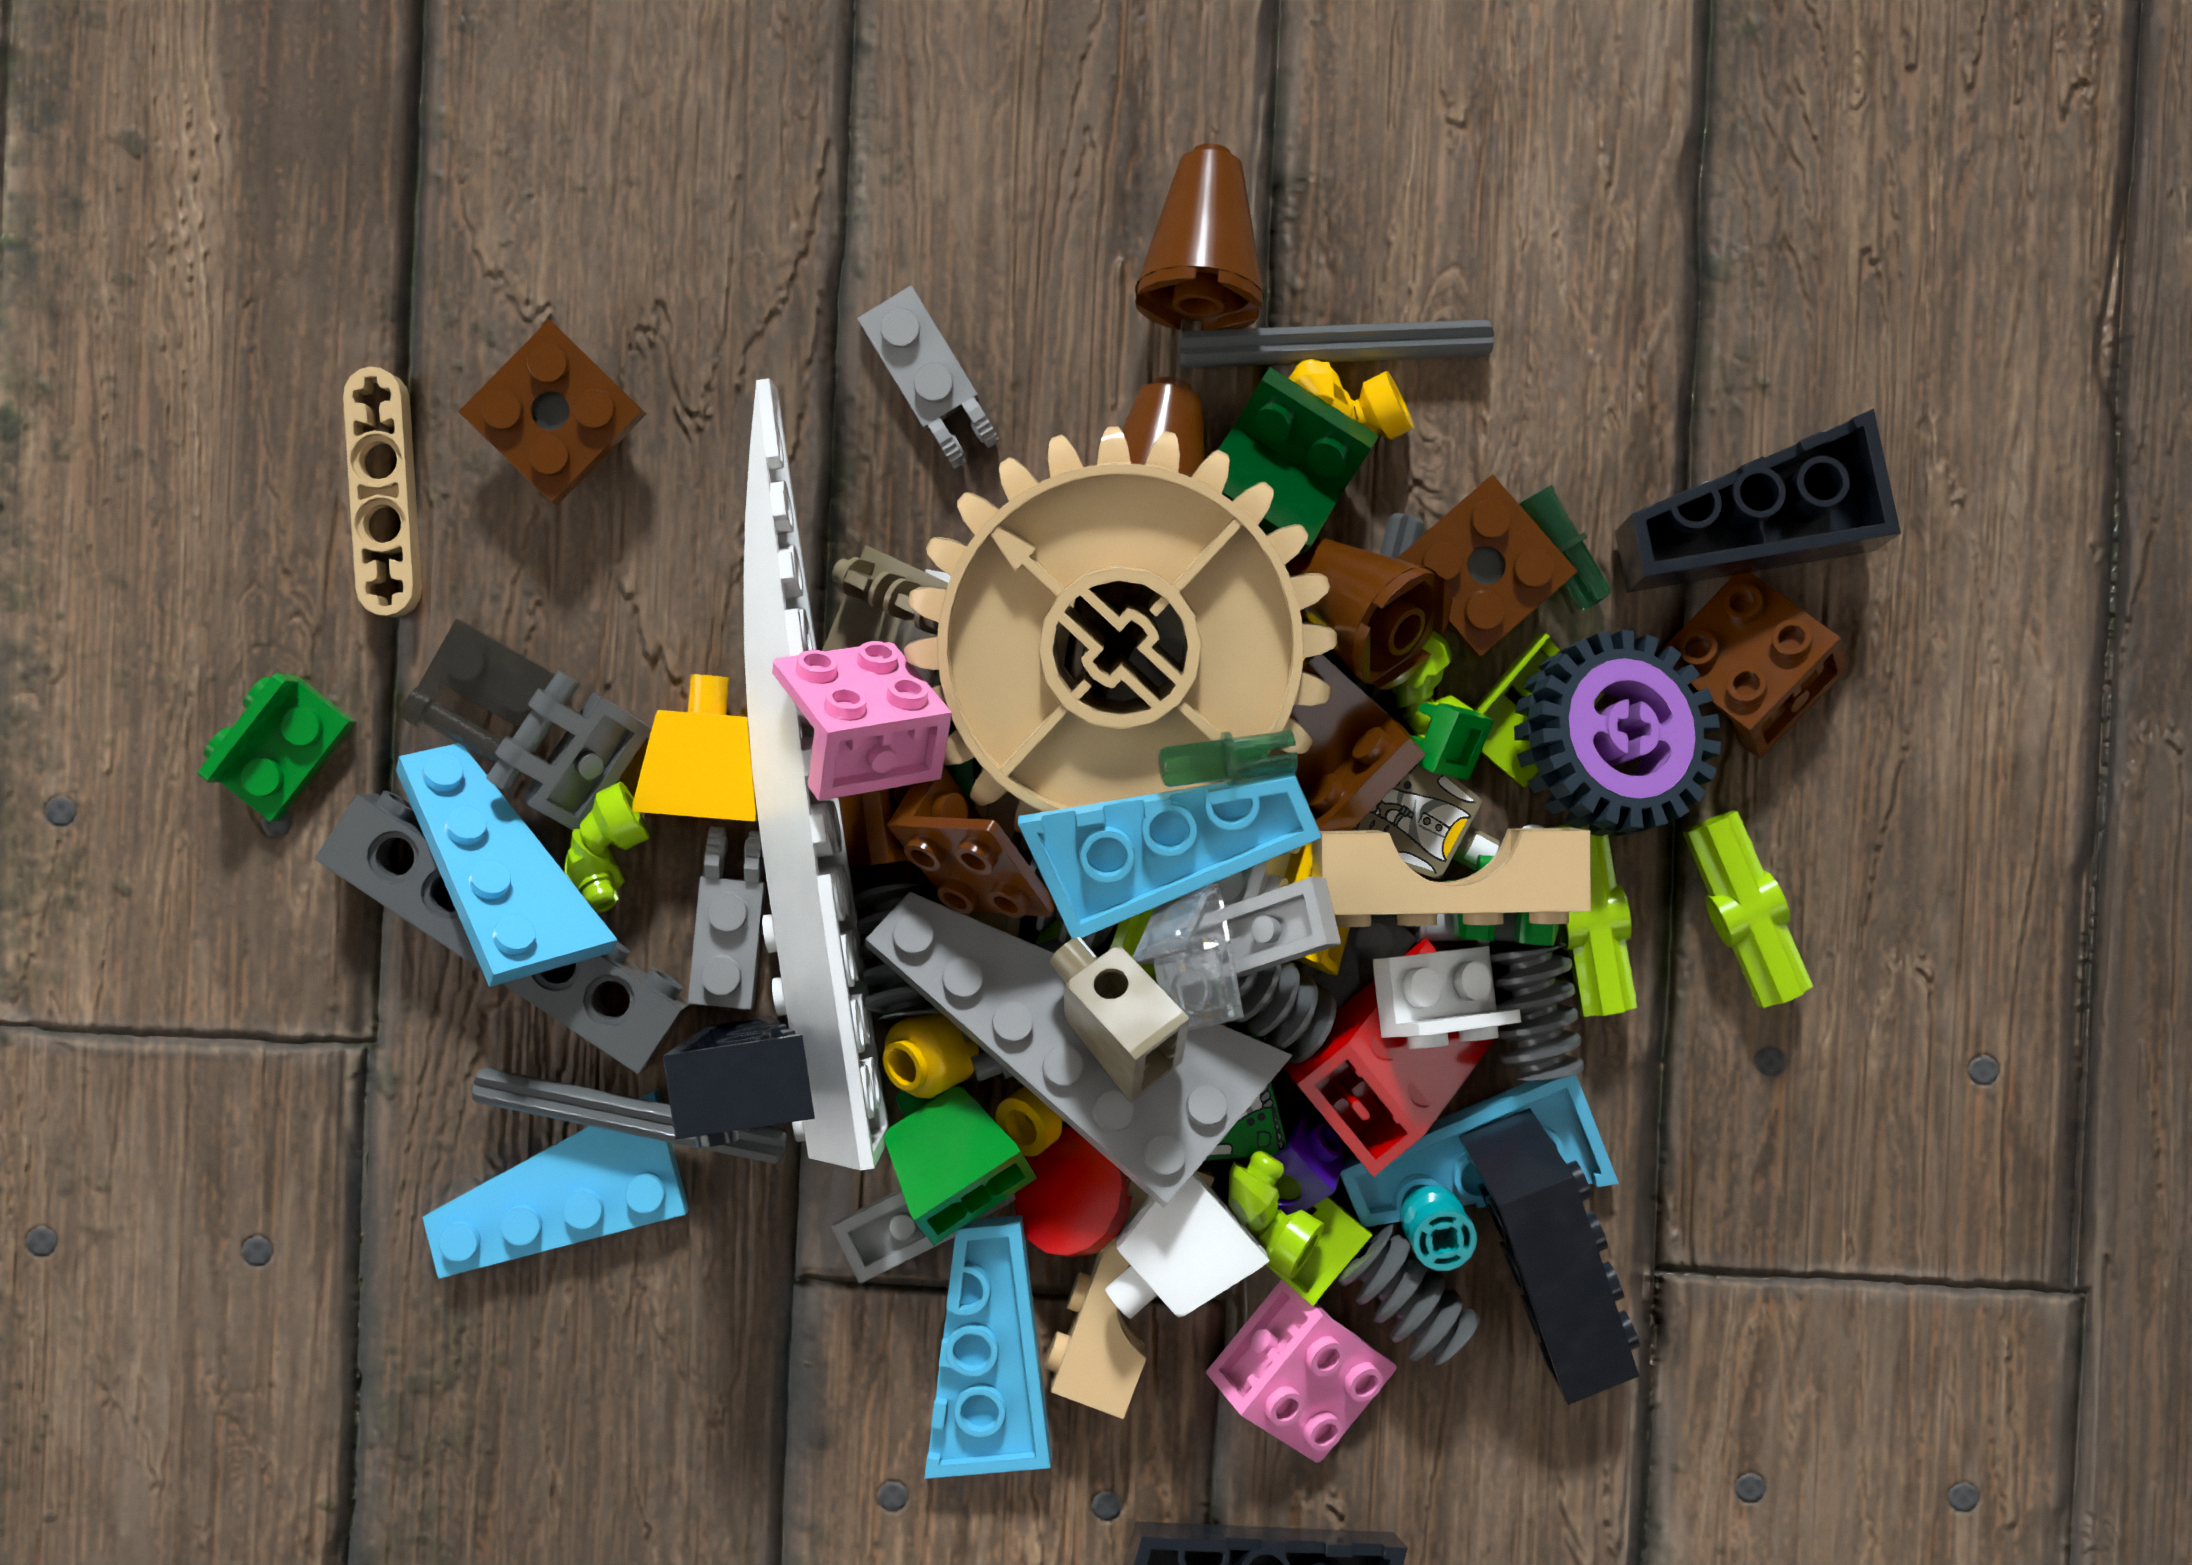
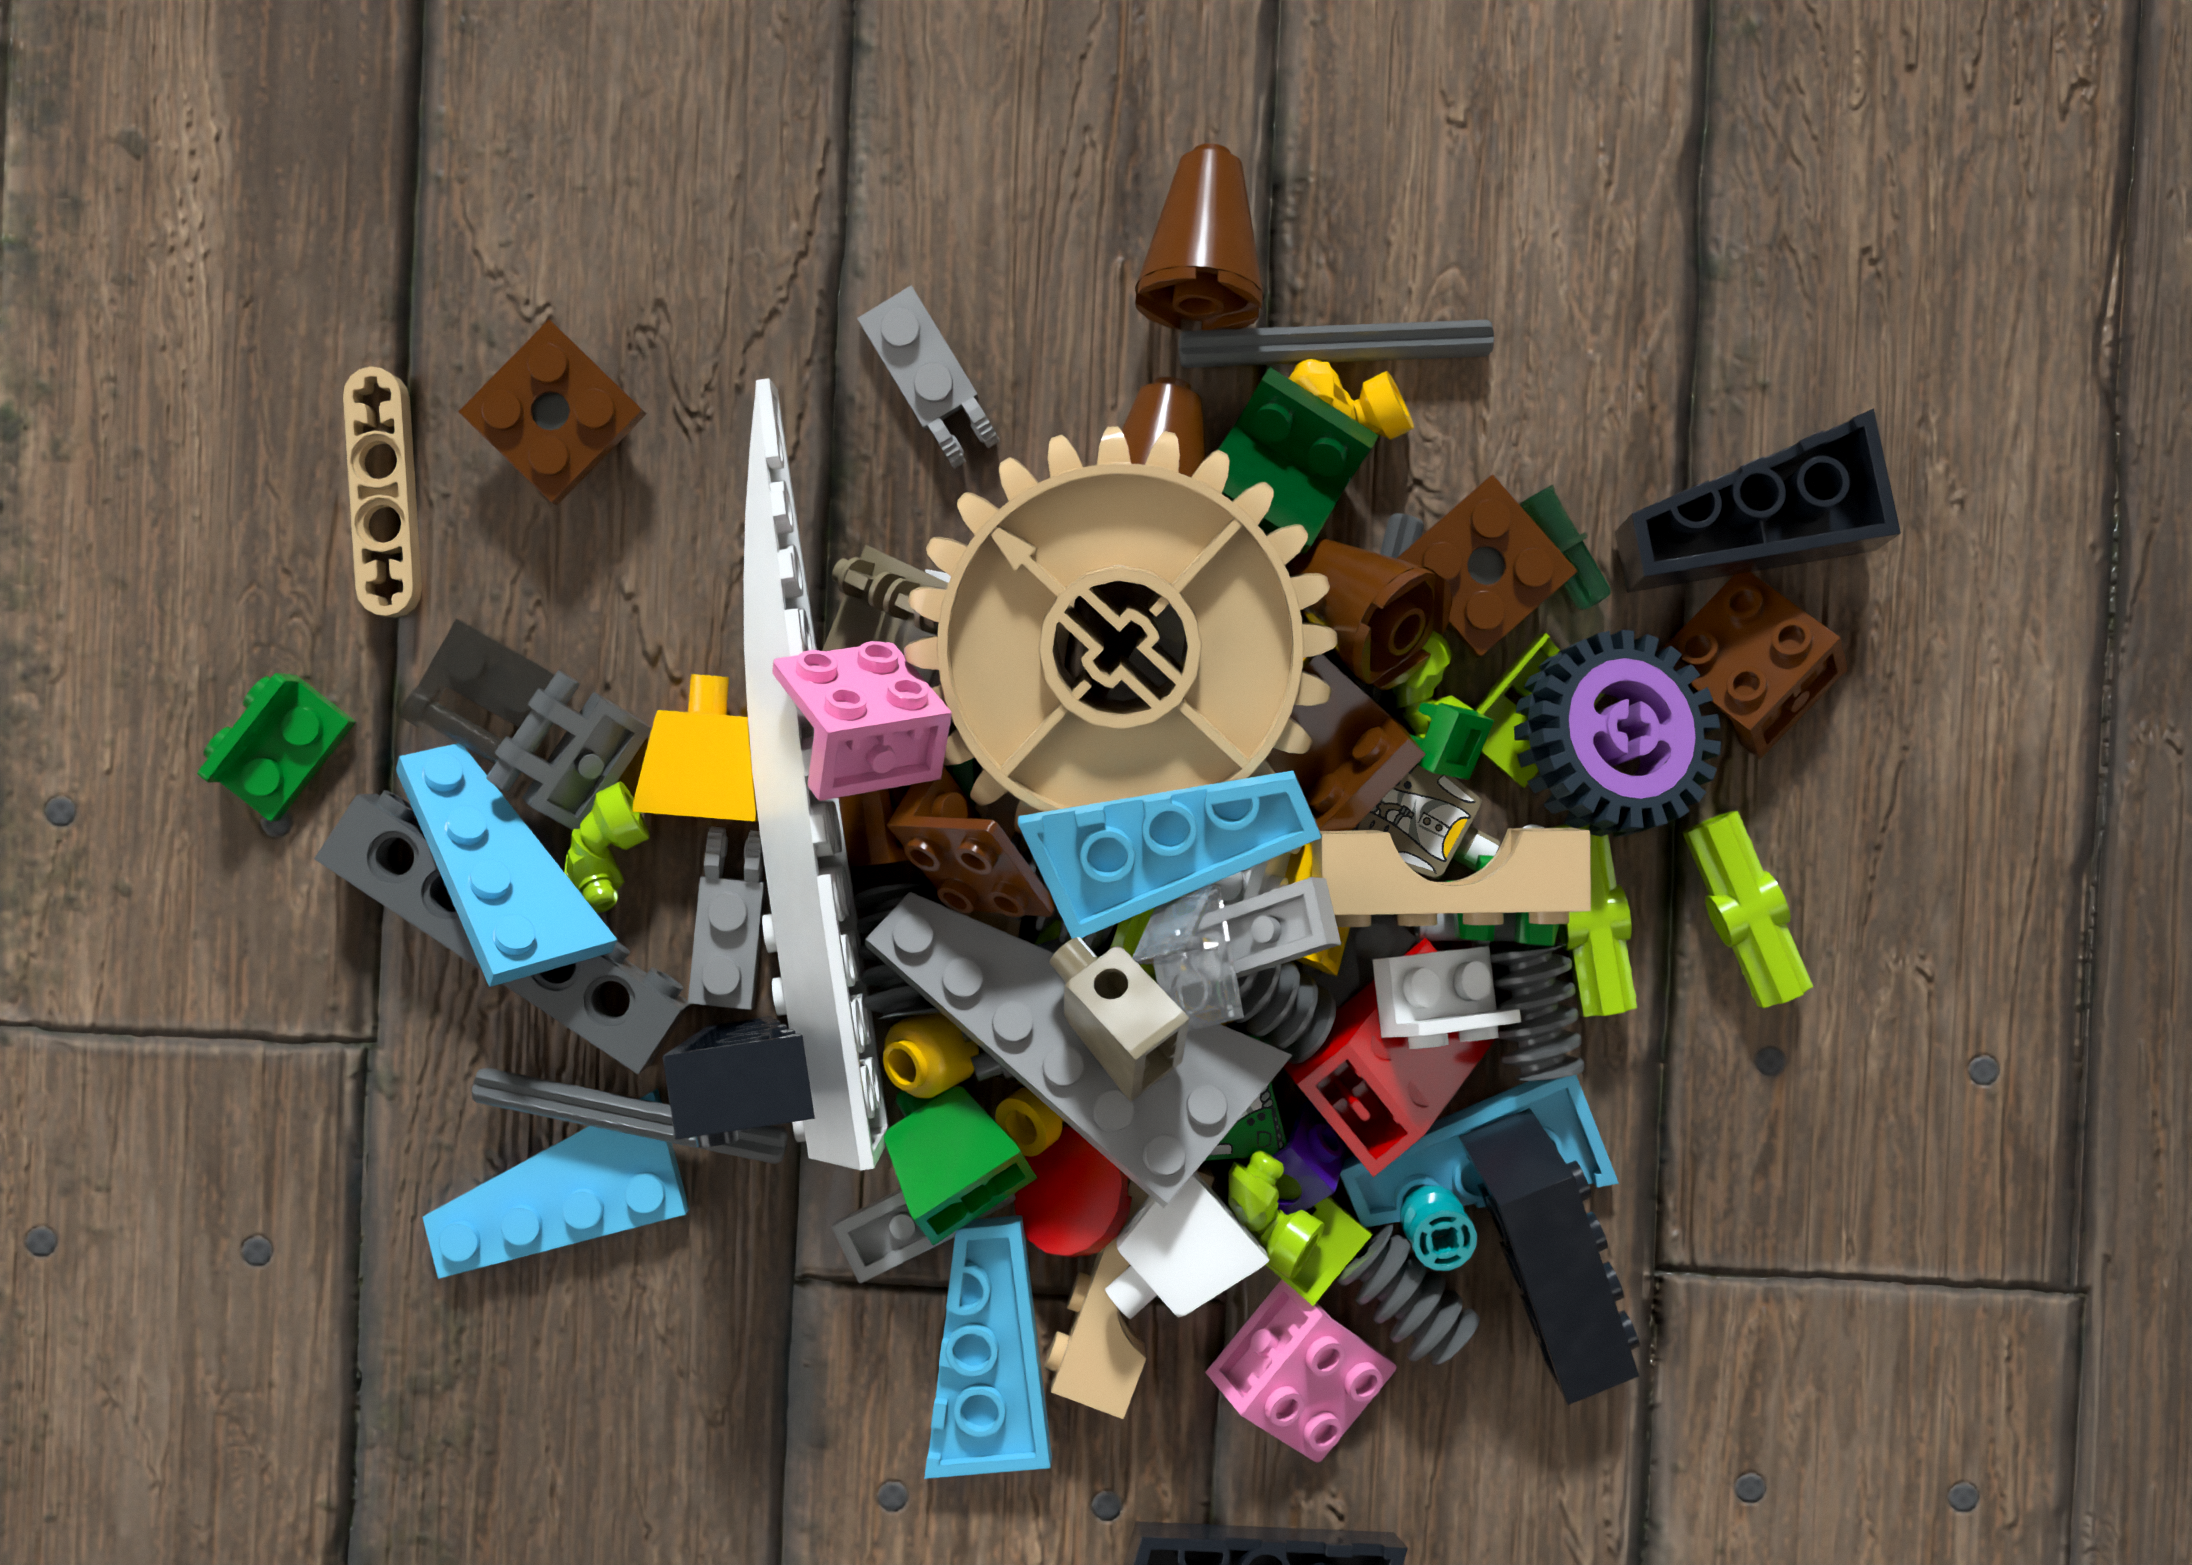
(1226, 758): clear green axle -> none

